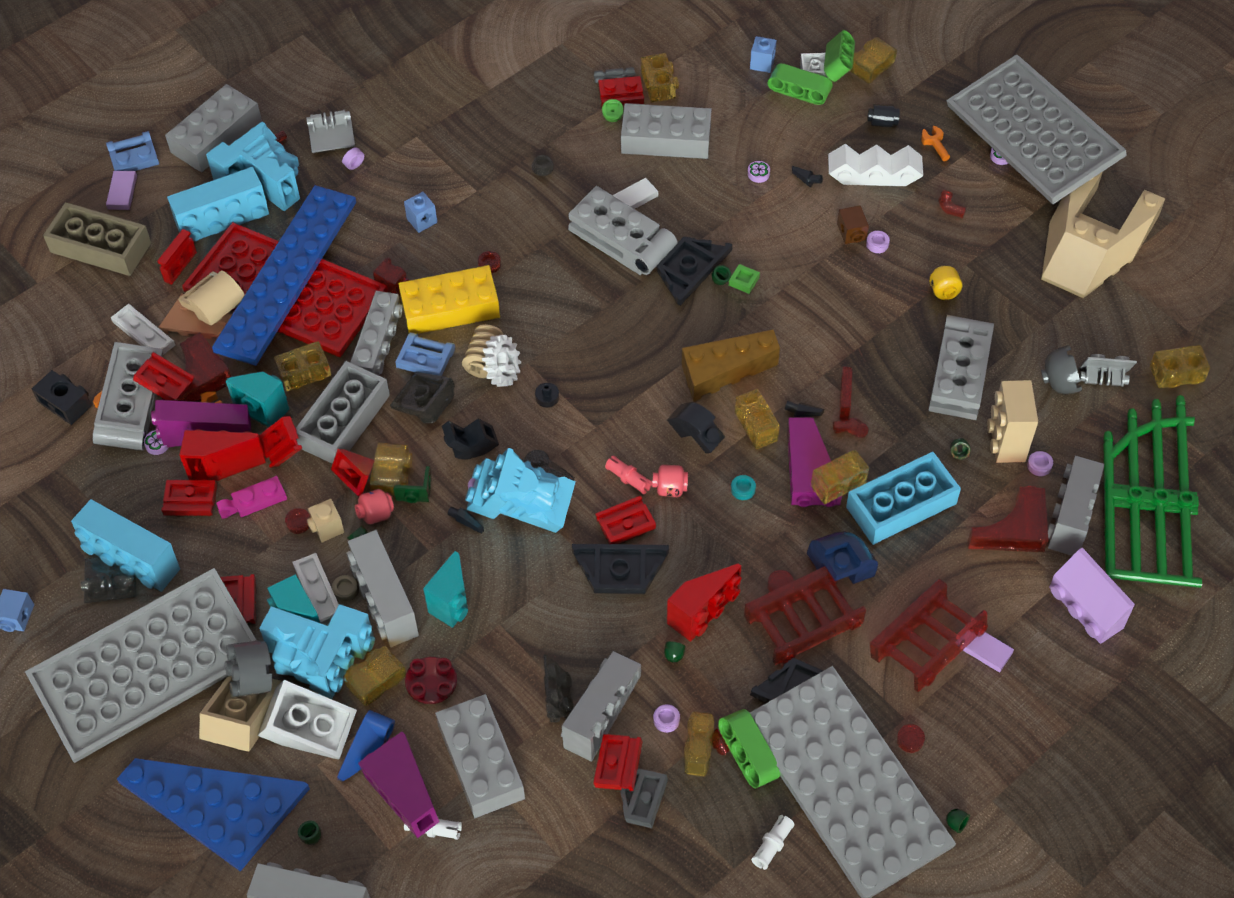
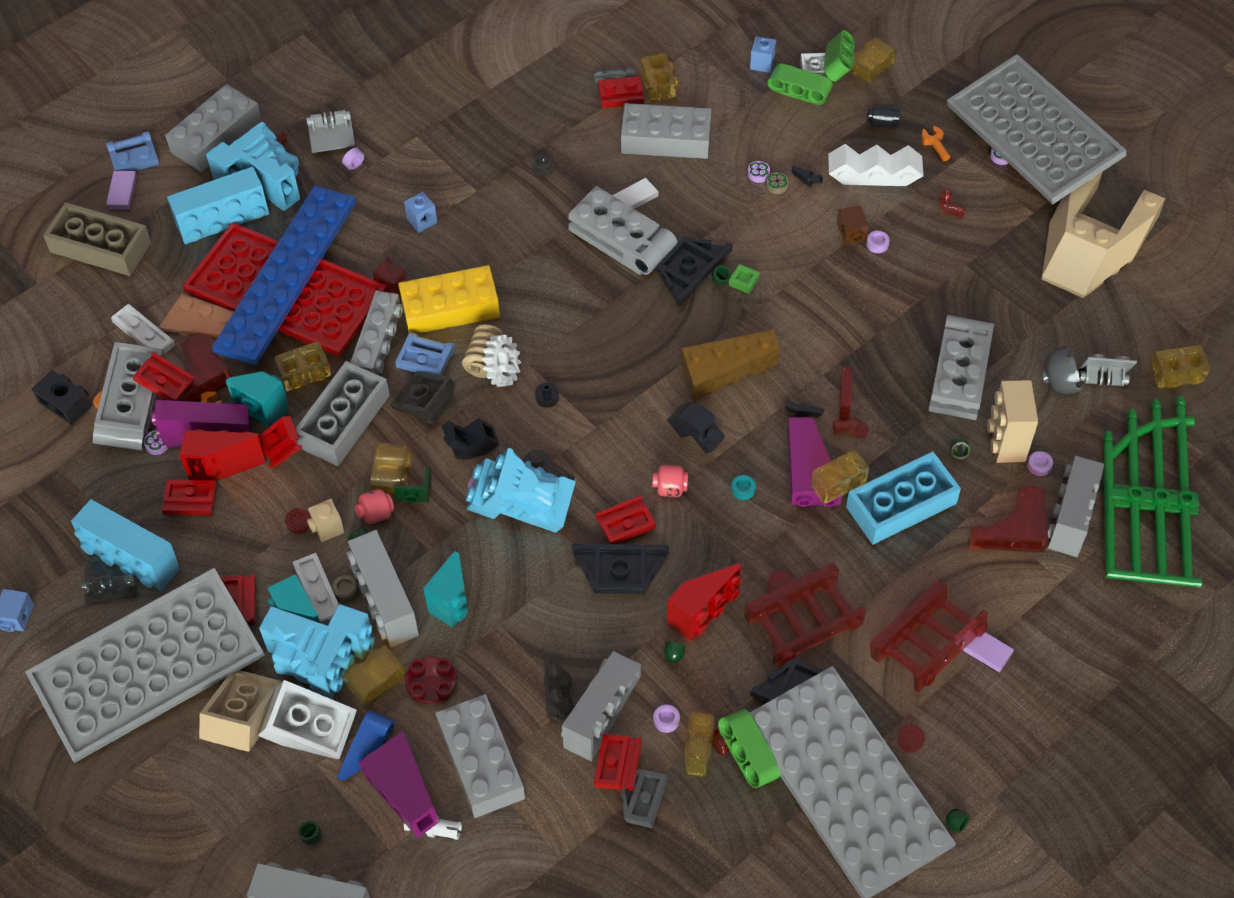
(177, 256): red plate -> none
(213, 297): tan brick -> none
(217, 807): blue wing -> none
(248, 668): dark grey brick -> none
(252, 498): dark pink plate -> none
(352, 469): red slope -> none
(465, 518): black bar -> none
(490, 258): clear red tile -> none
(612, 110): bright green tile -> none
(628, 474): coral pin -> none
(756, 419): clear yellow brick -> none
(772, 842): white pin -> none
(777, 183): none -> dark tan tile
(843, 556): dark blue brick -> none
(945, 282): yellow head -> none
(1091, 596): lavender slope -> none

